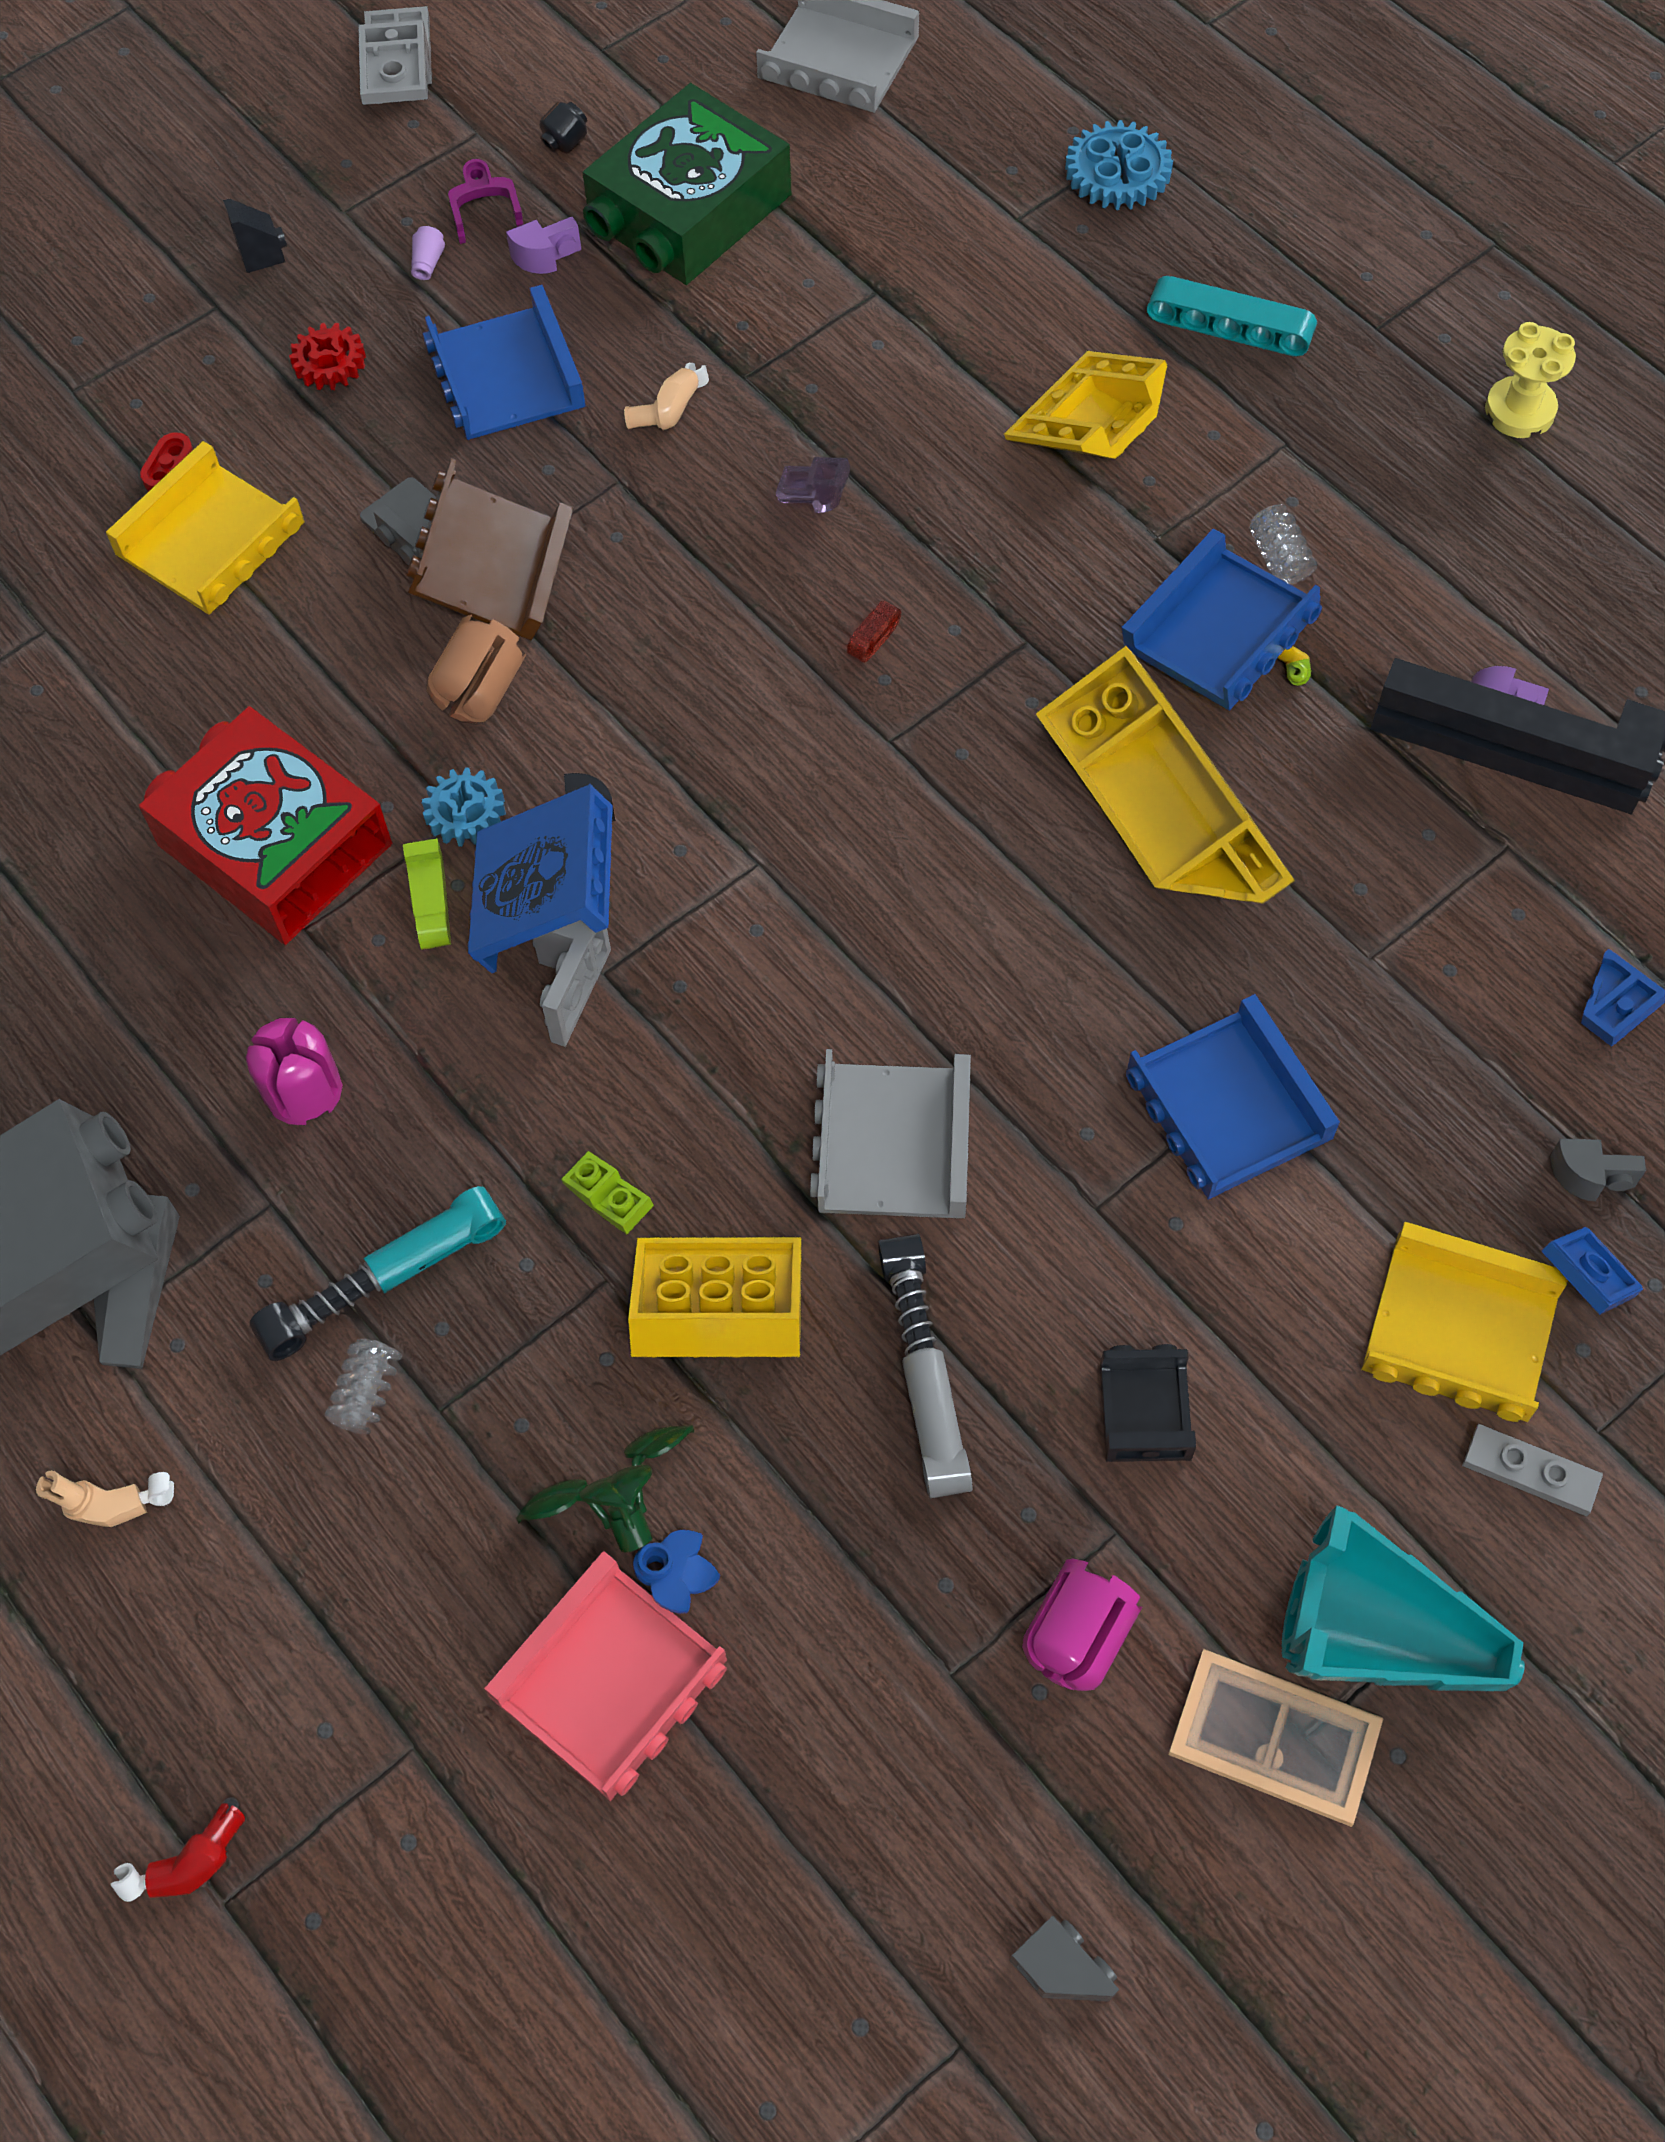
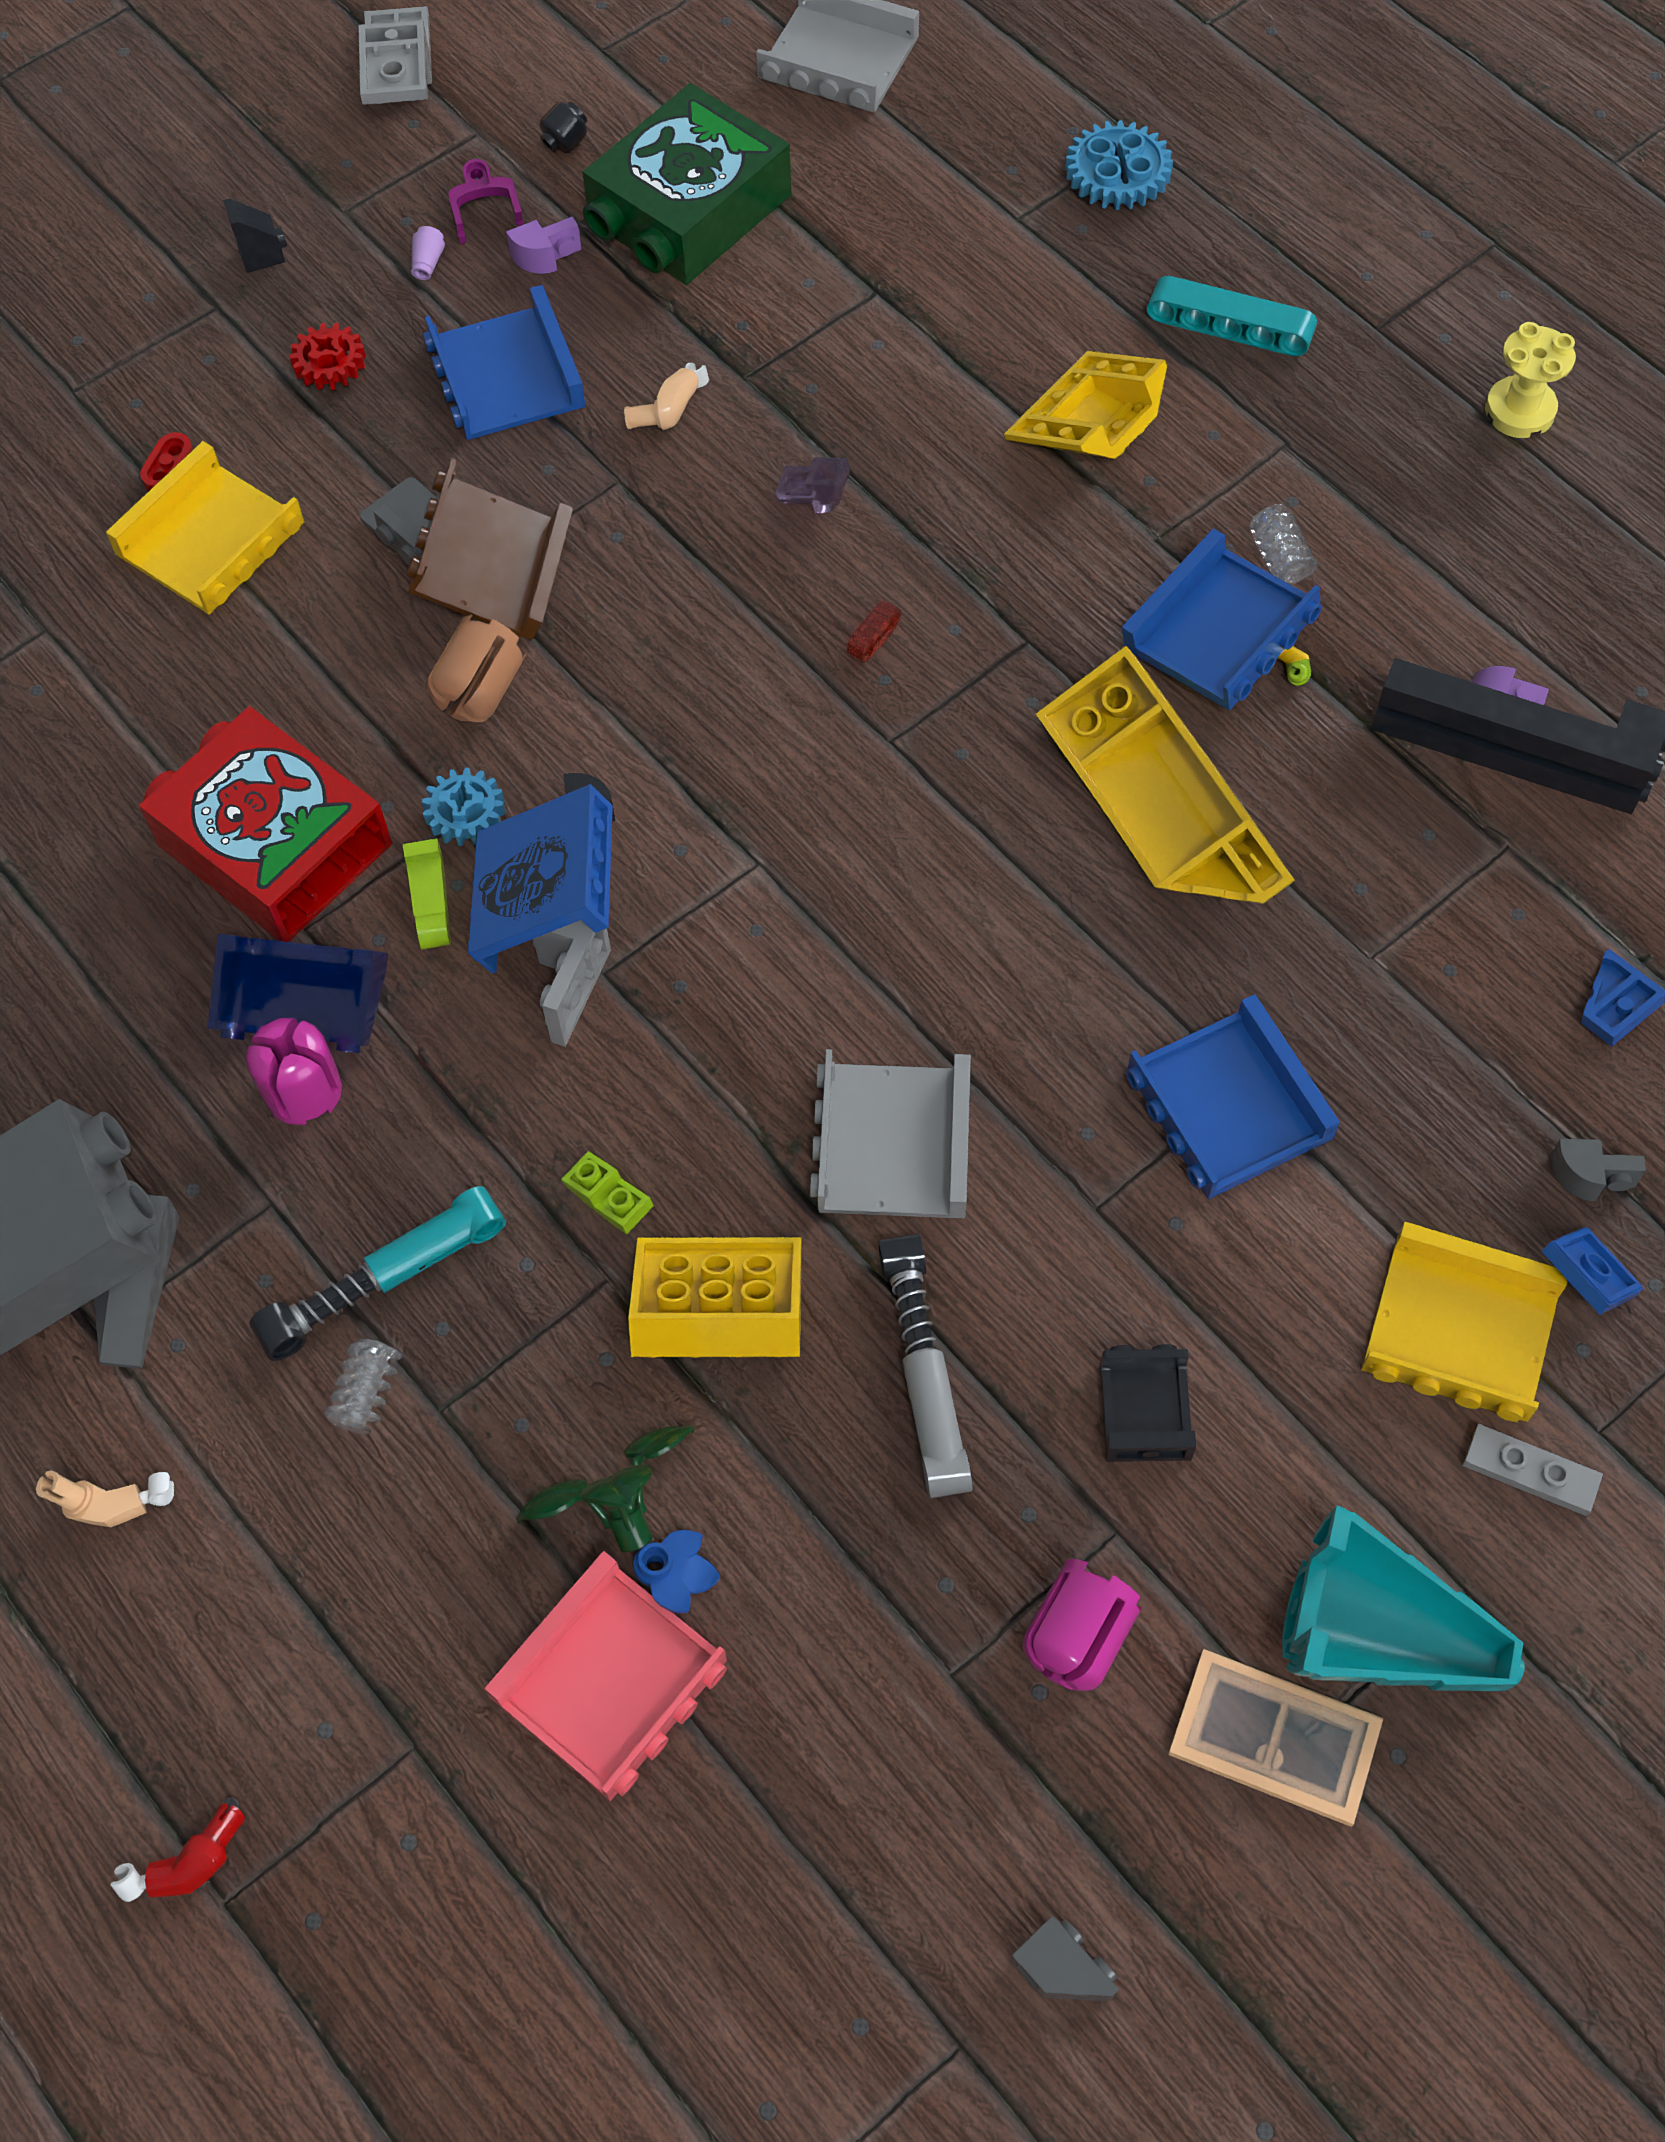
(307, 982): none -> clear blue windscreen

